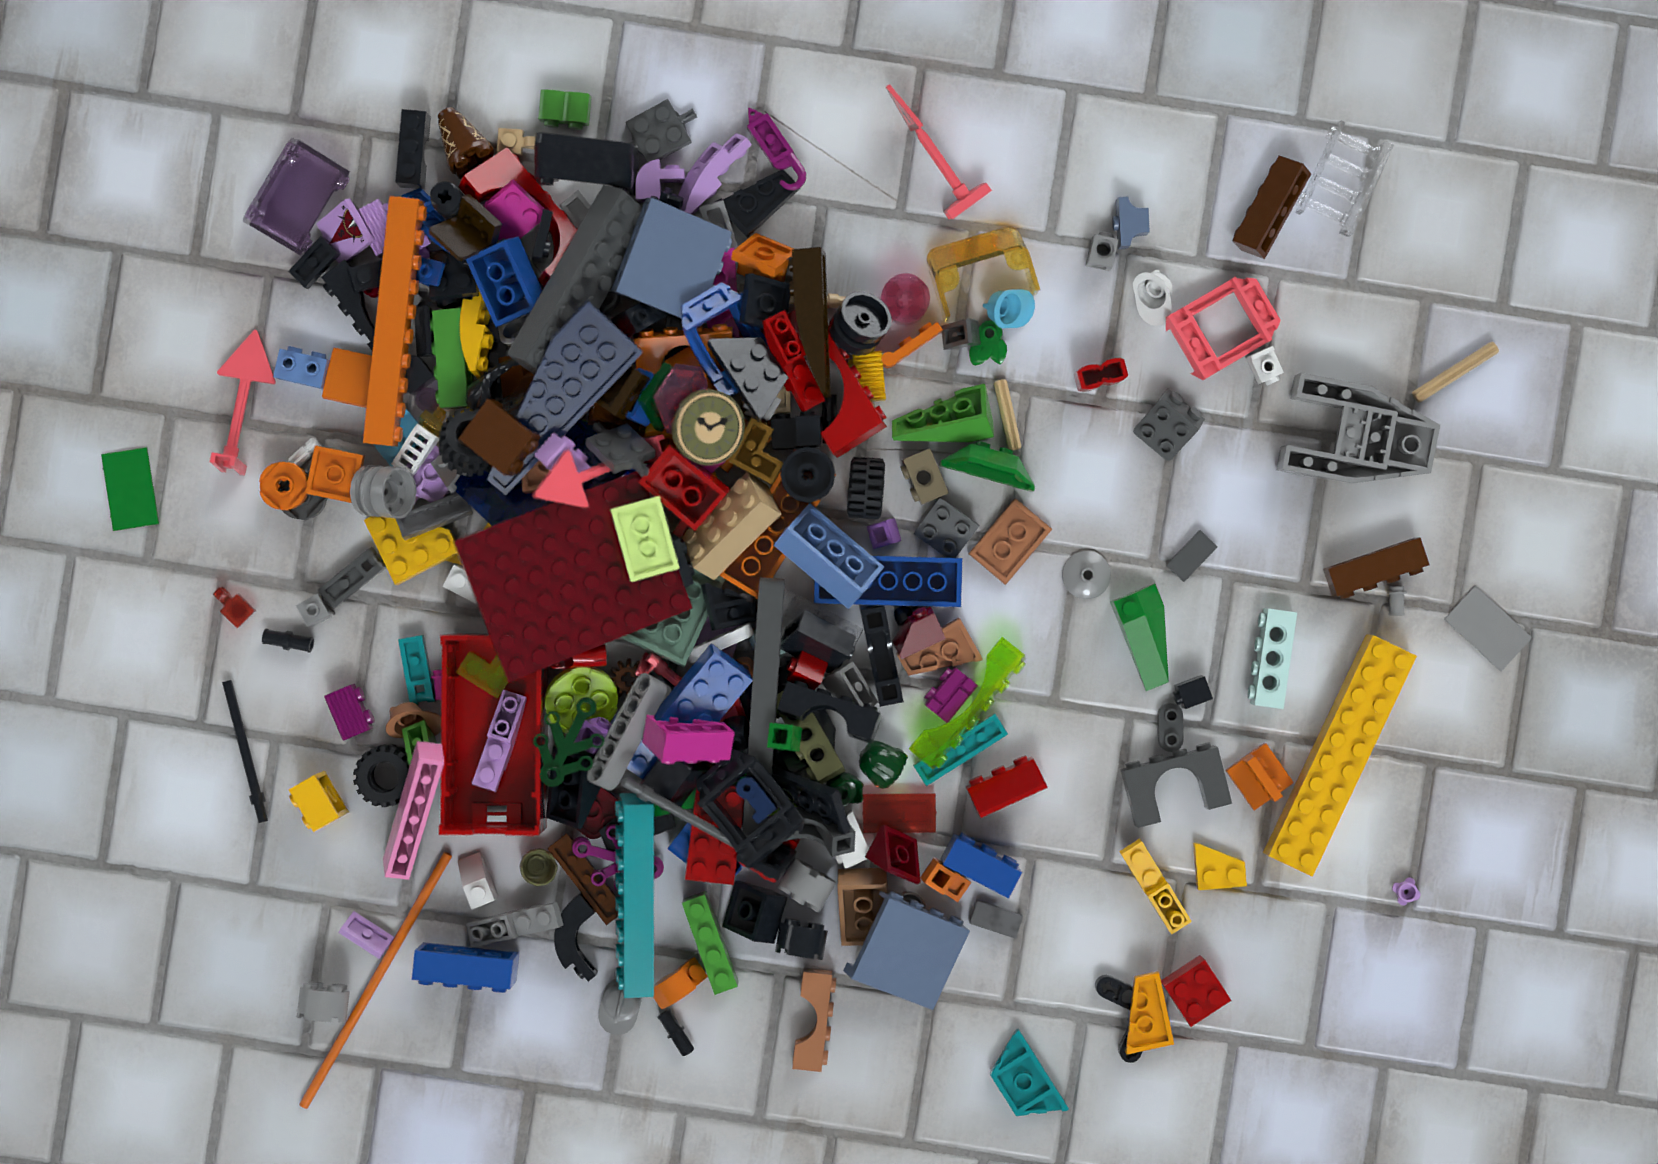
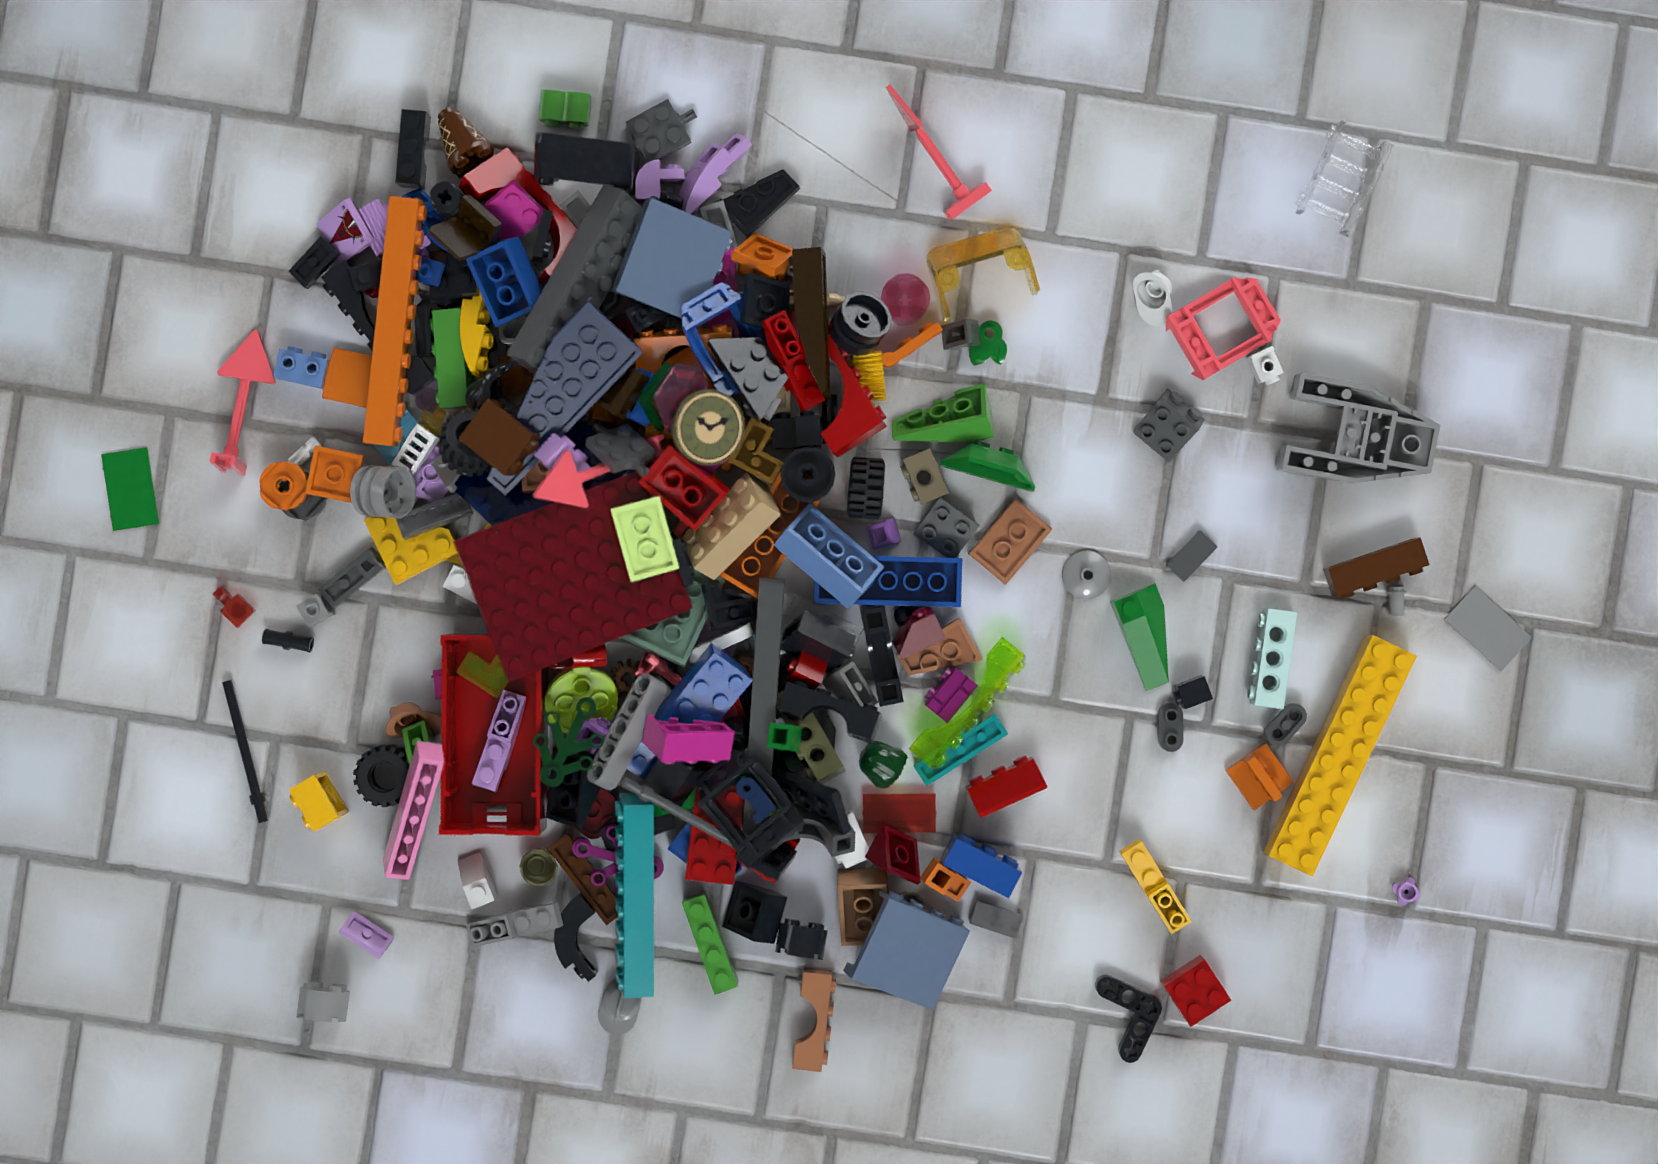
(295, 195): clear purple windscreen -> none
(349, 711): magenta brick -> none
(375, 980): orange piece -> none
(416, 669): teal plate -> none
(465, 966): blue brick -> none
(514, 141): tan plate -> none
(676, 1032): black axle -> none
(678, 983): orange brick -> none
(775, 147): magenta plate -> none
(806, 884): light grey brick -> none
(849, 787): dark green hair -> none
(1007, 414): tan axle -> none
(1010, 308): medium azure piece -> none
(1025, 1080): teal wing -> none
(1095, 375): red brick -> none
(1102, 262): light grey brick -> none
(1129, 222): sand blue brick -> none
(1142, 779): dark grey arch -> none
(1148, 1017): light orange wing -> none
(1217, 869): yellow wing -> none
(1271, 206): reddish brown brick -> none
(1285, 724): none -> dark grey plate
(1455, 372): tan axle -> none

